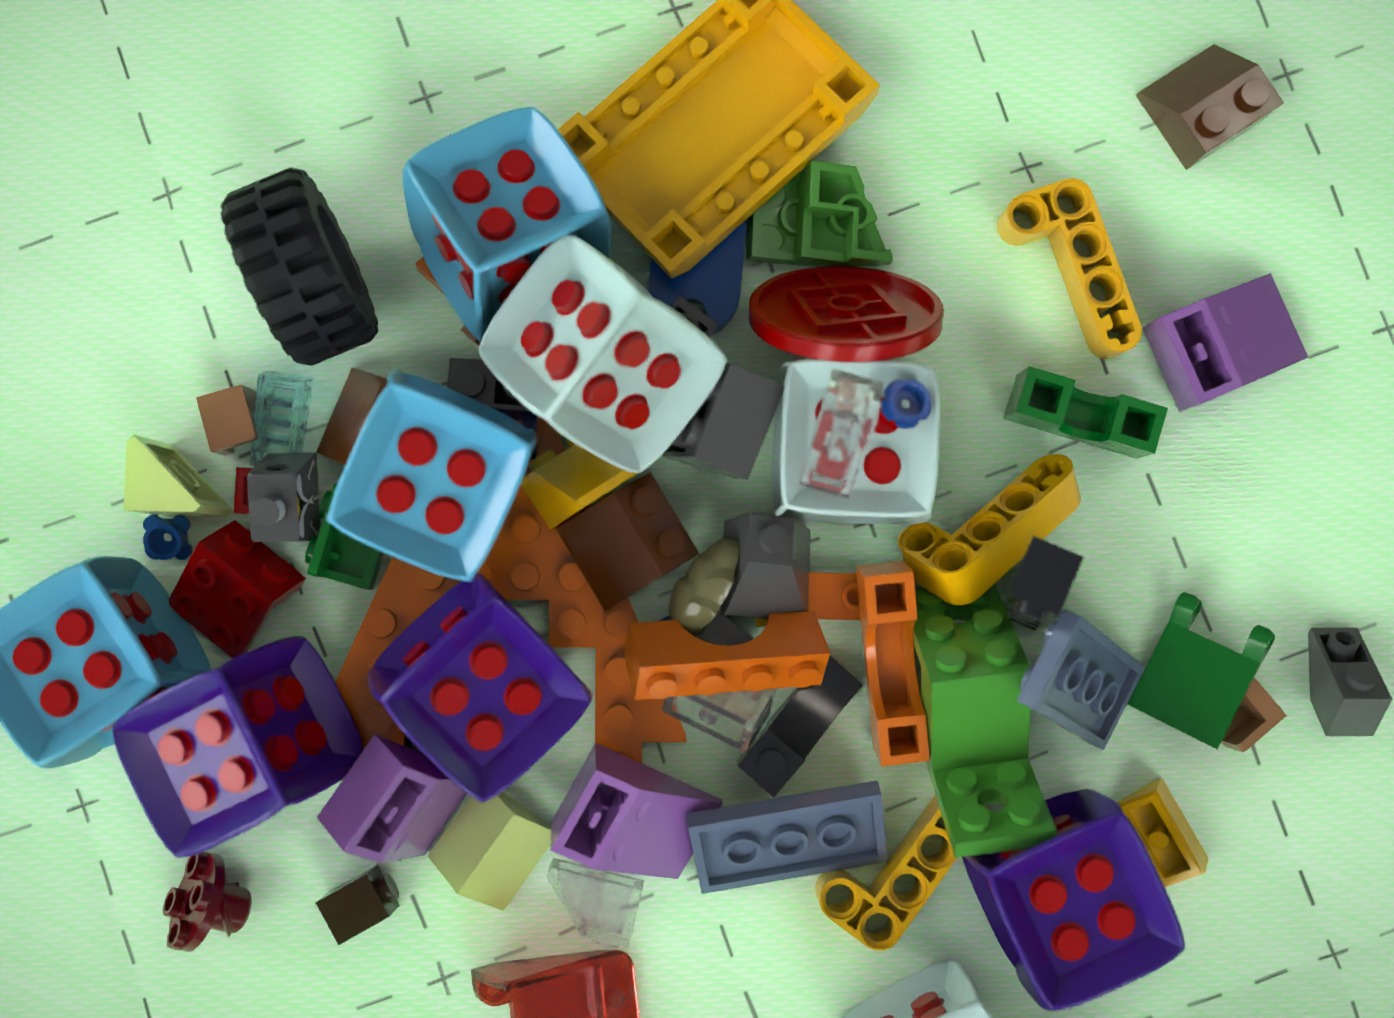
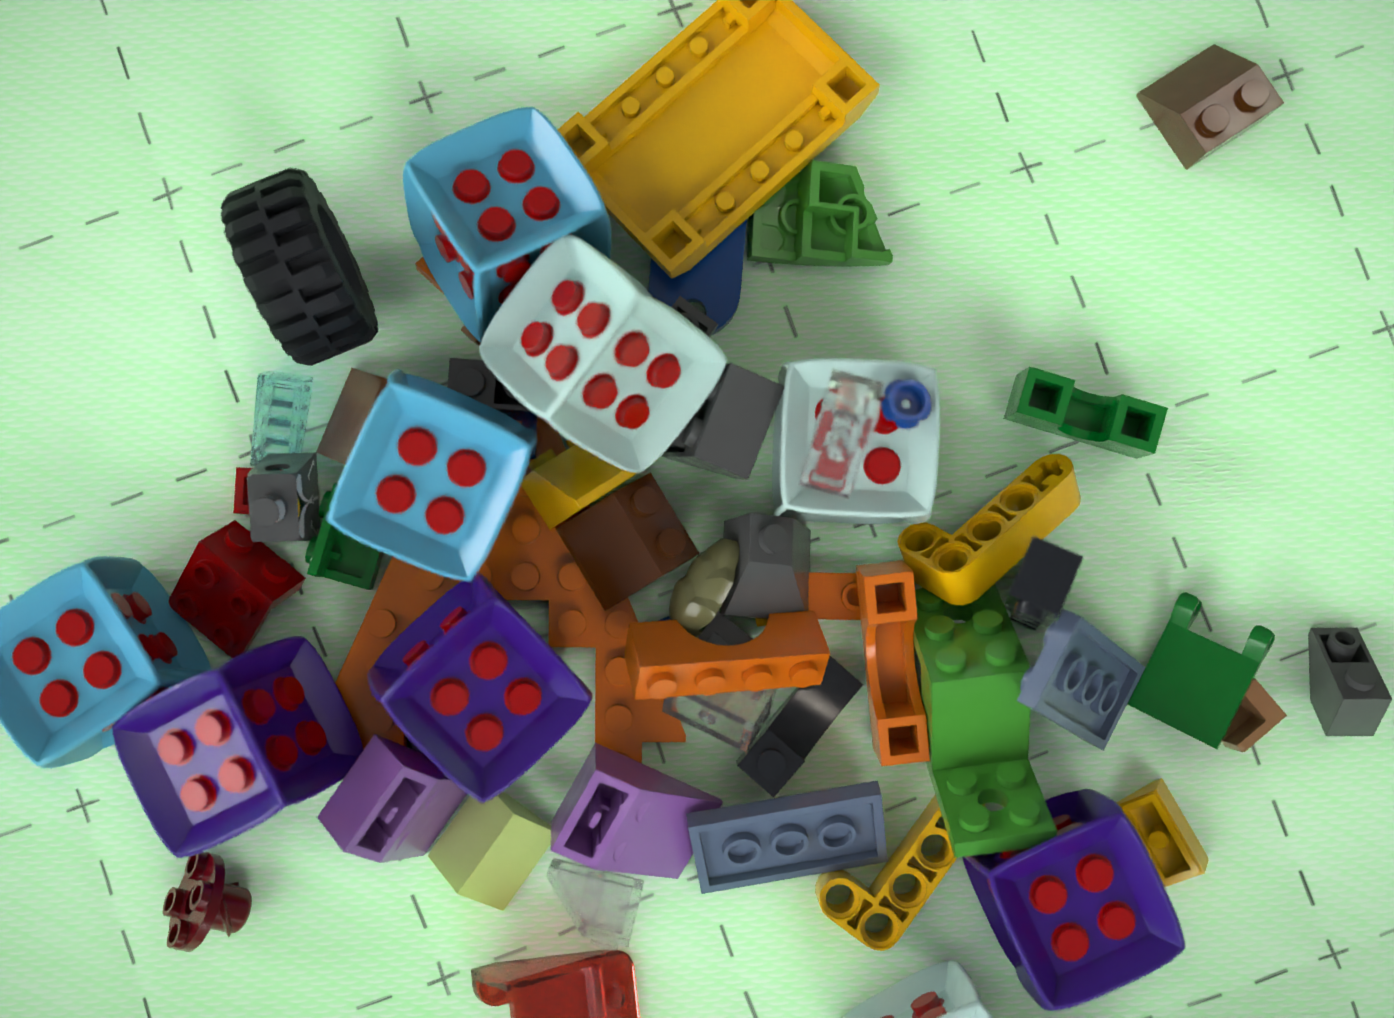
(155, 544): blue plate -> none
(165, 483): yellowish green slope -> none
(228, 418): medium nougat panel -> none
(359, 904): dark brown brick -> none
(846, 314): red plate -> none
(1079, 271): yellow beam -> none
(1224, 342): medium lavender slope -> none

